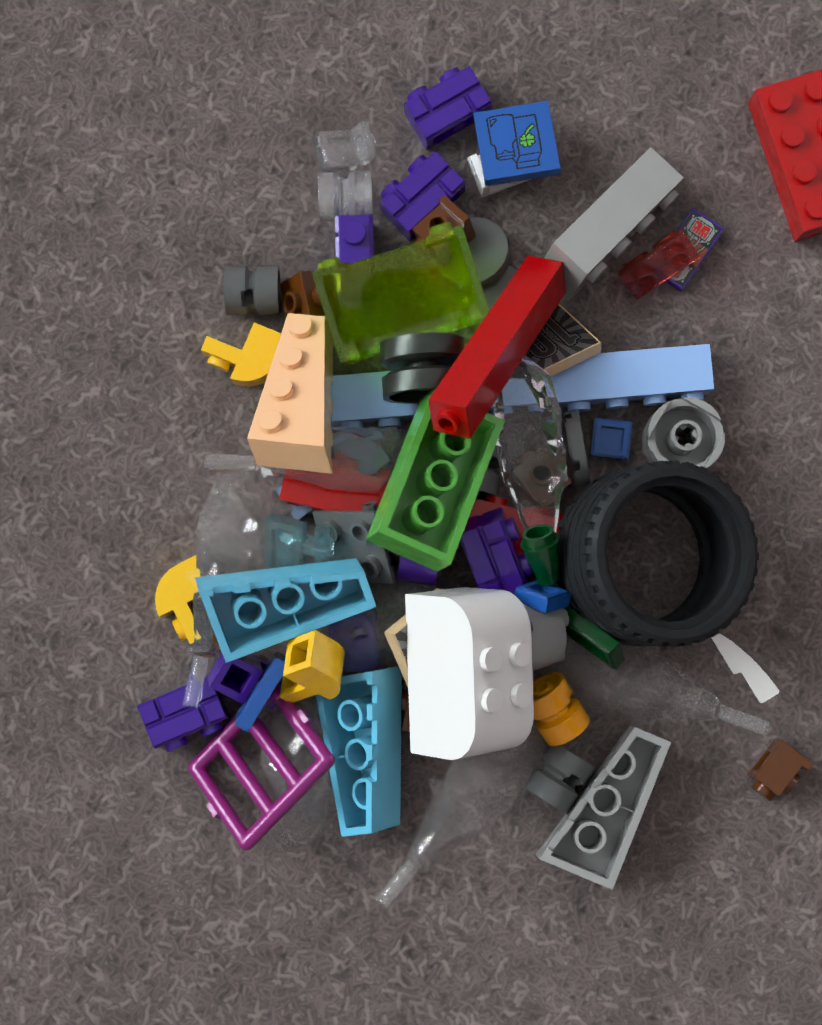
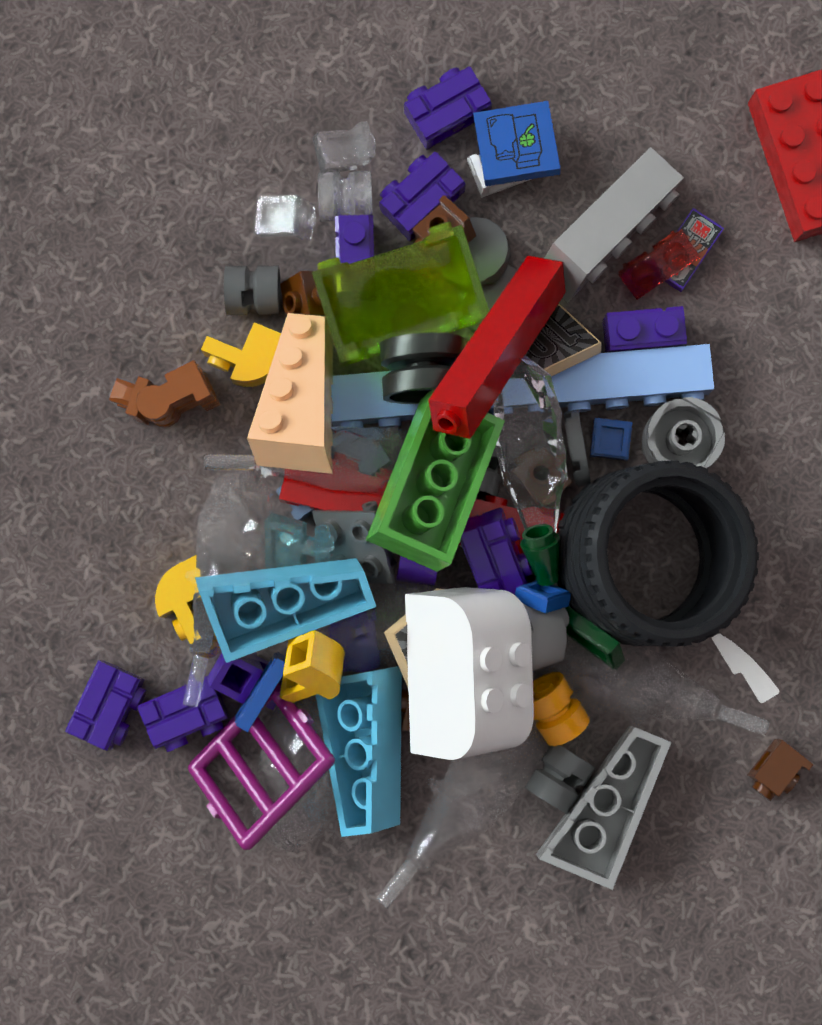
(106, 705): none -> dark purple brick
(165, 403): none -> dark orange hips
(285, 217): none -> clear bracket
(644, 329): none -> dark purple brick

